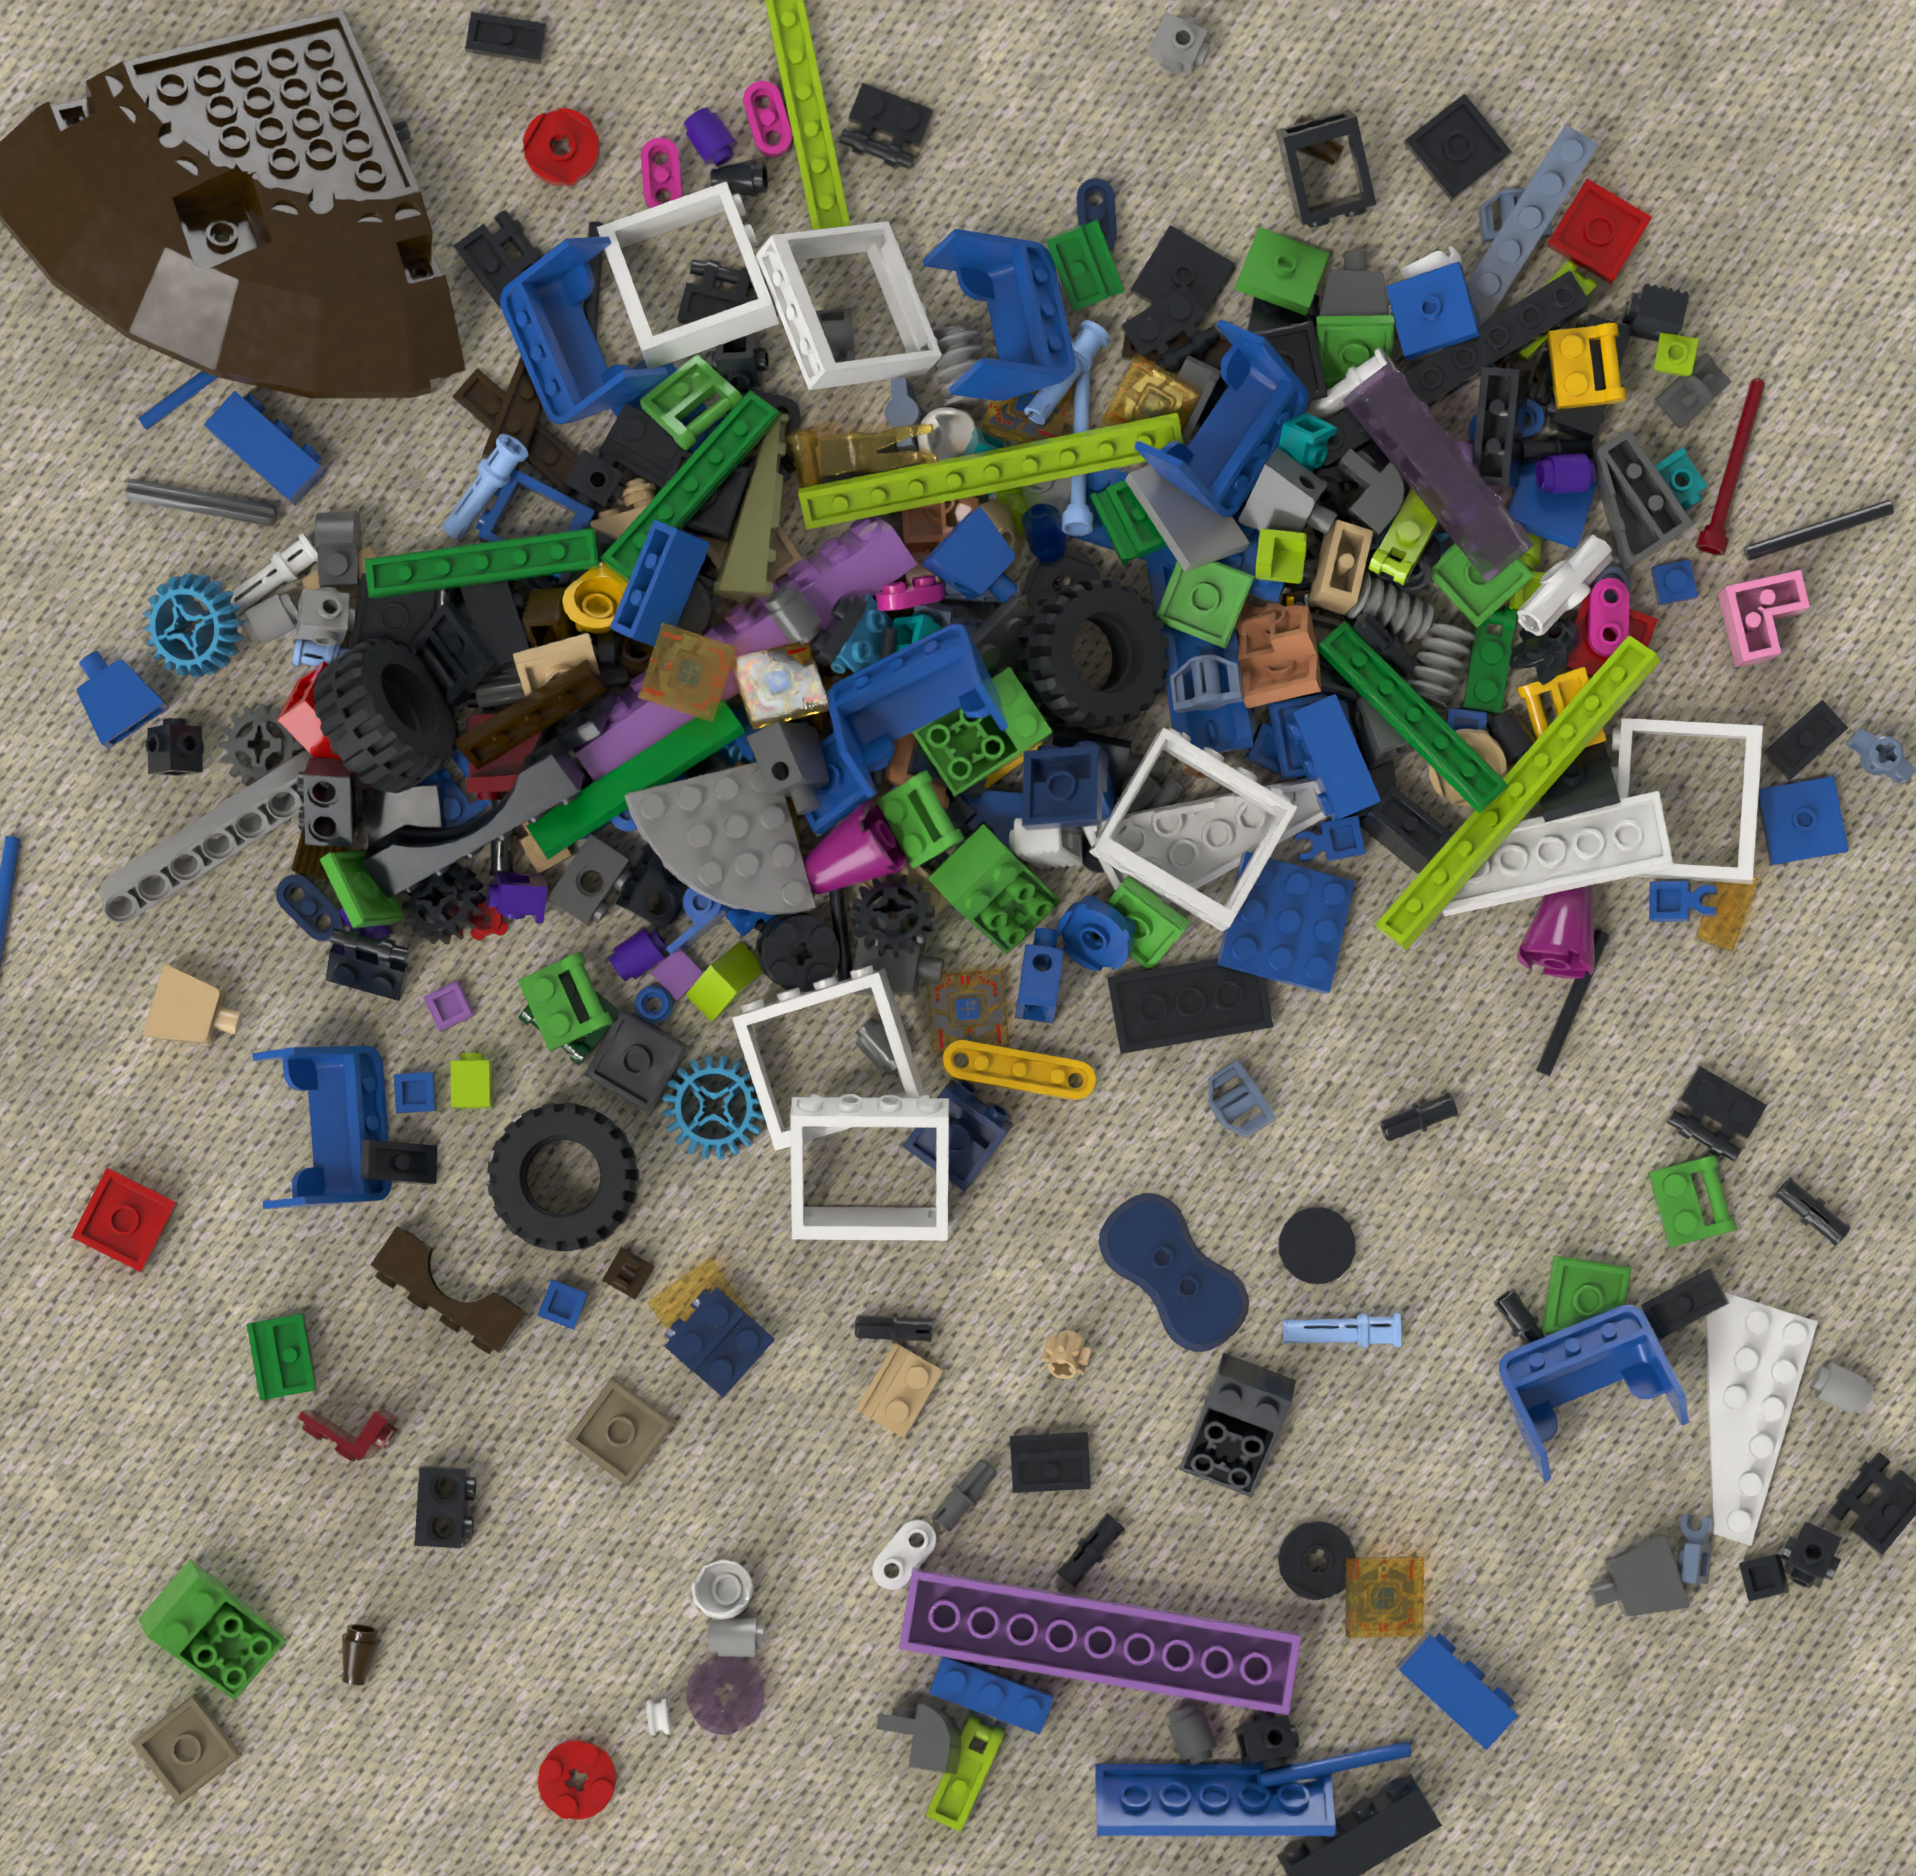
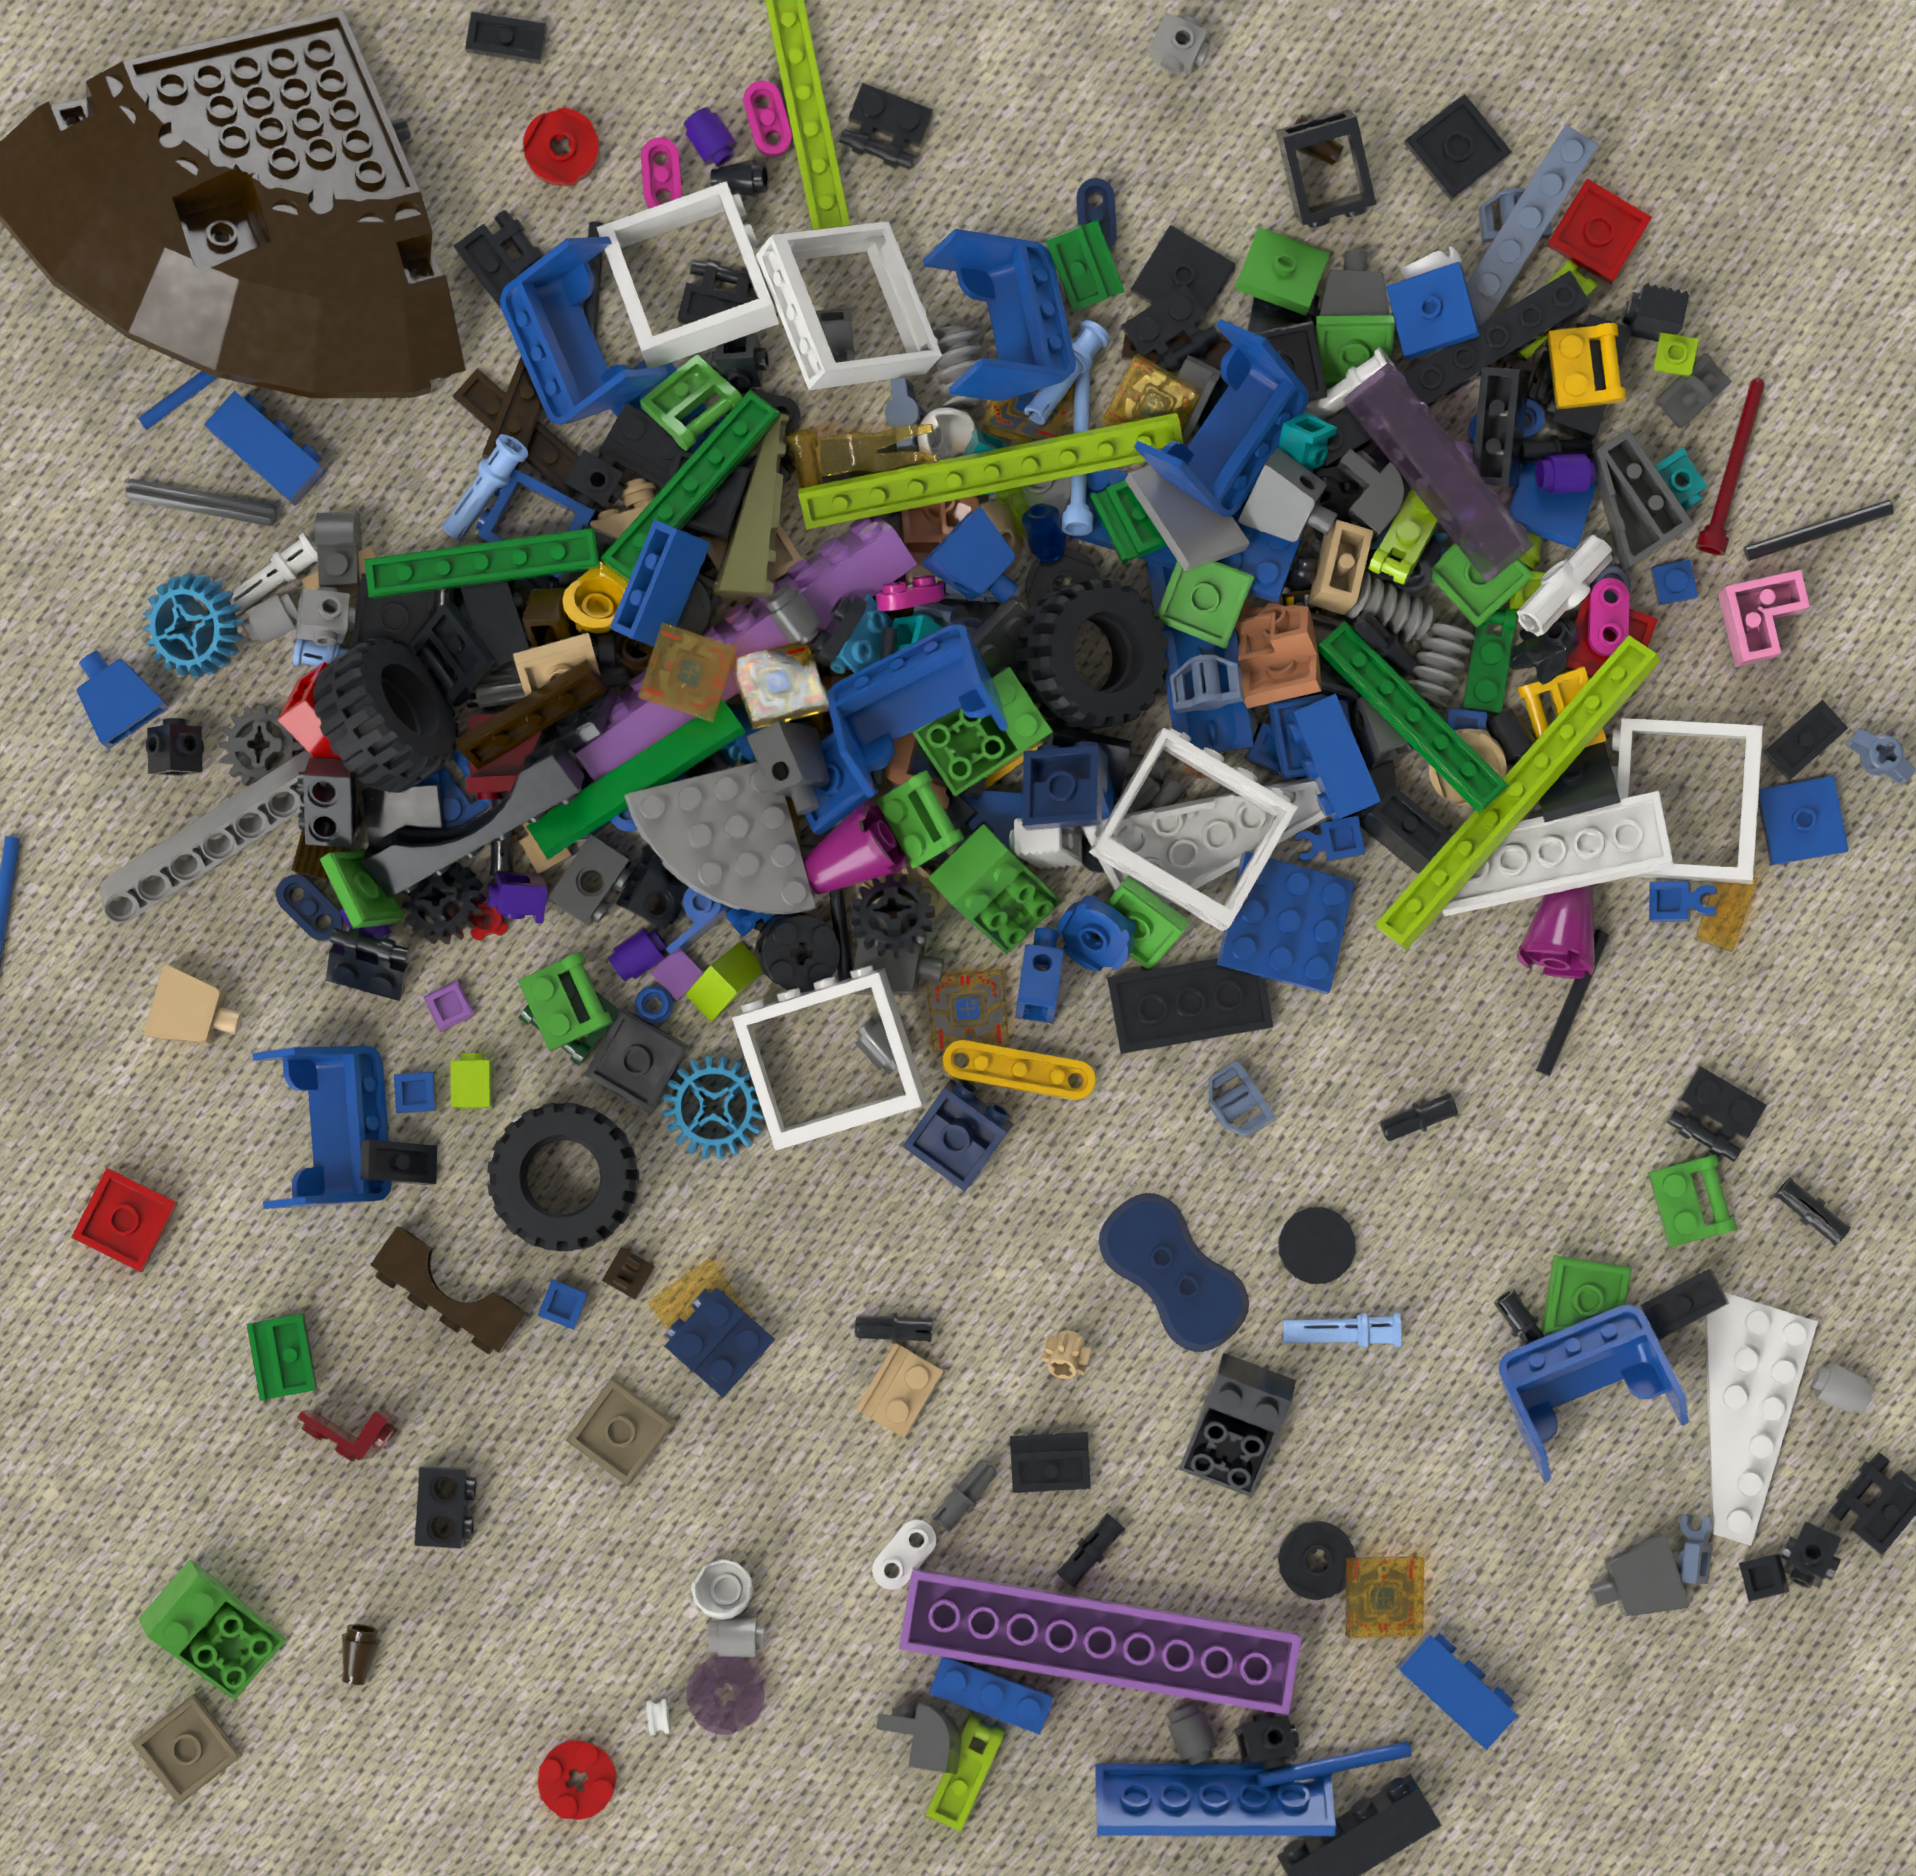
(869, 1222): white window -> none
(1281, 556): lime panel -> none

